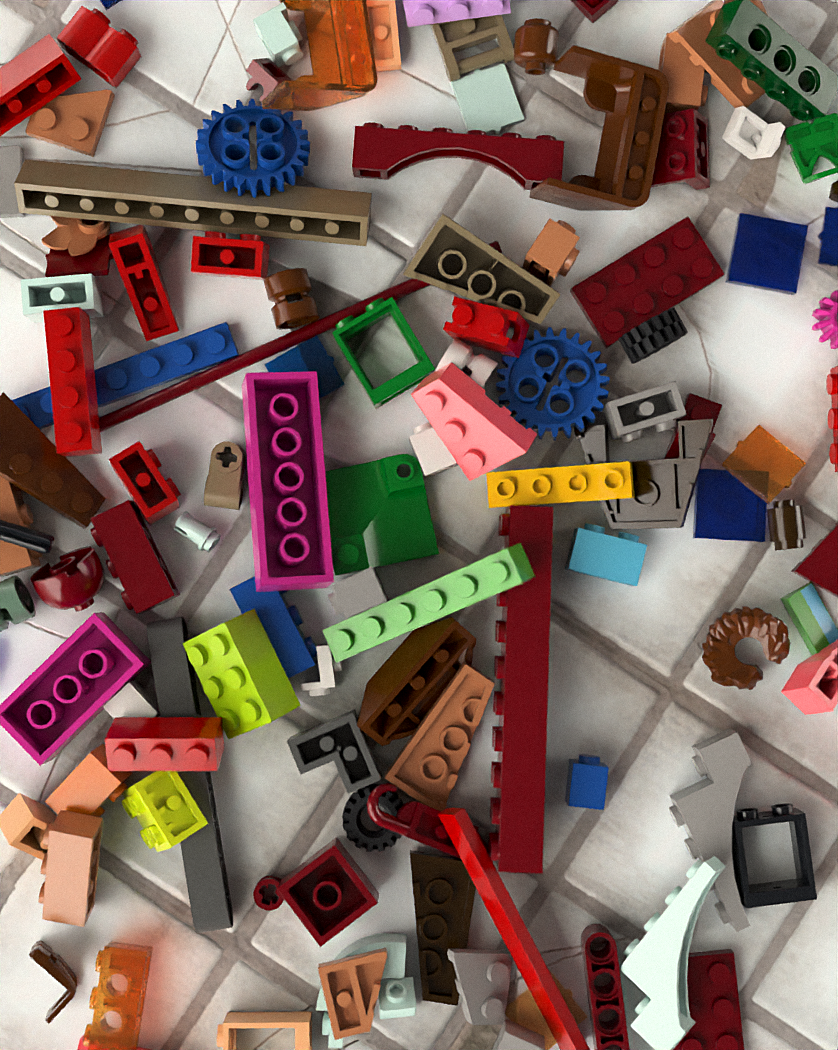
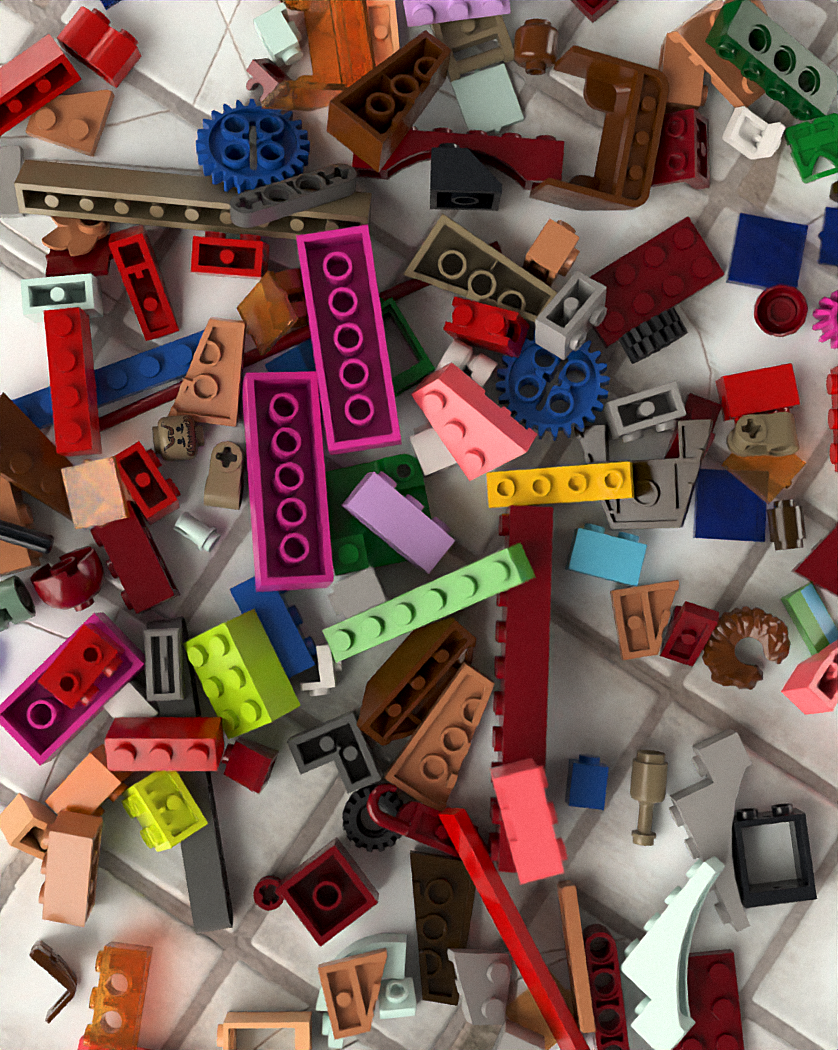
(82, 666): none -> red brick
(95, 492): none -> clear orange piece
(163, 634): none -> light grey tile
(177, 438): none -> dark tan head
(214, 378): none -> nougat wing
(249, 763): none -> dark red slope
(256, 207): none -> dark grey beam
(267, 313): none -> clear orange piece
(348, 340): none -> dark pink brick
(389, 99): none -> reddish brown wedge
(399, 521): none -> lavender brick
(461, 181): none -> black slope
(529, 820): none -> coral wedge
(571, 315): none -> light grey brick
(575, 956): none -> nougat tile
(641, 617): none -> nougat wing
(648, 788): none -> dark tan piece
(688, 632): none -> dark red slope
(758, 392): none -> red brick
(764, 435): none -> dark tan piece
(780, 310): none -> dark red hair

